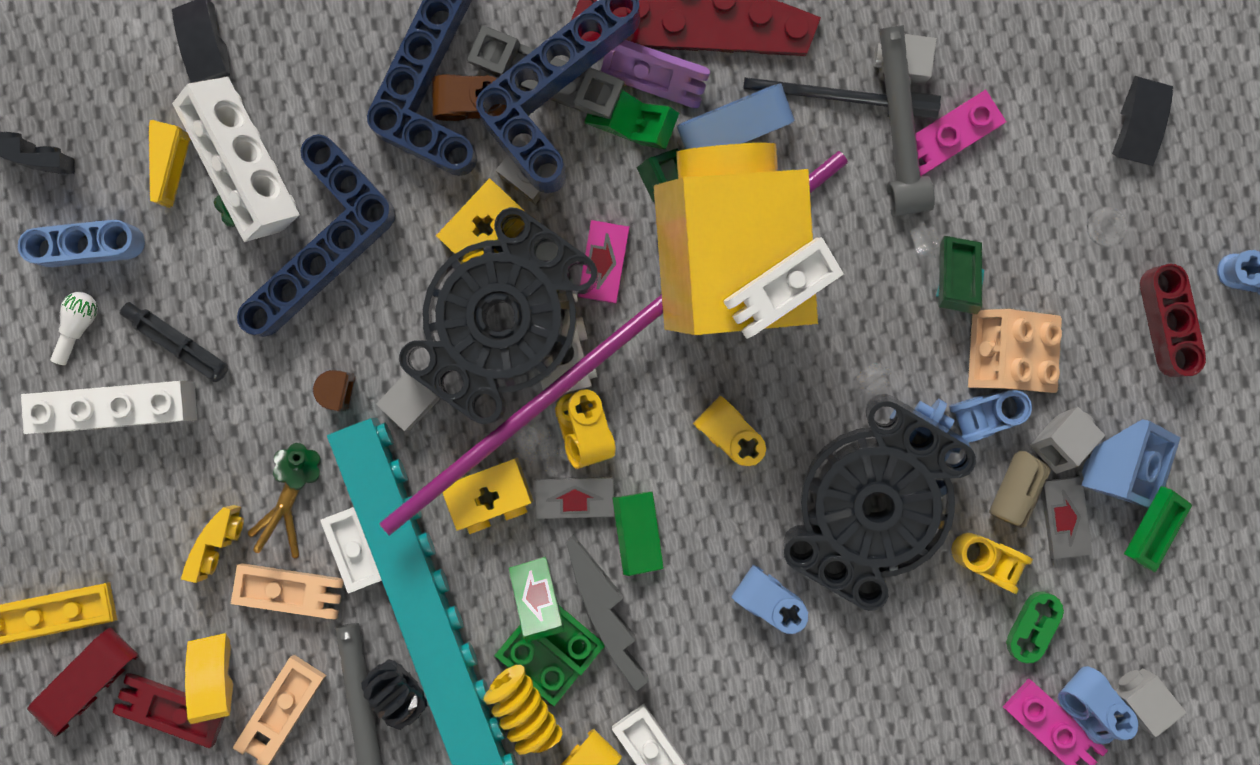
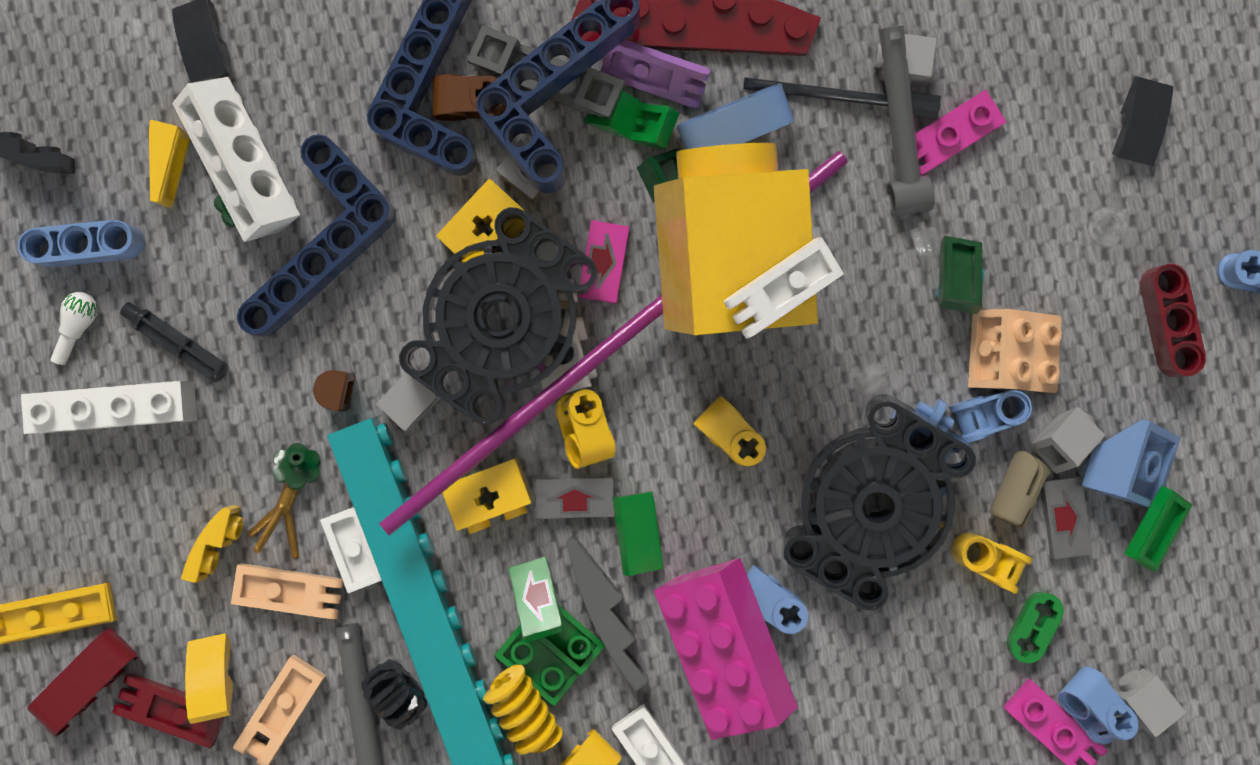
(726, 650): none -> dark pink piece

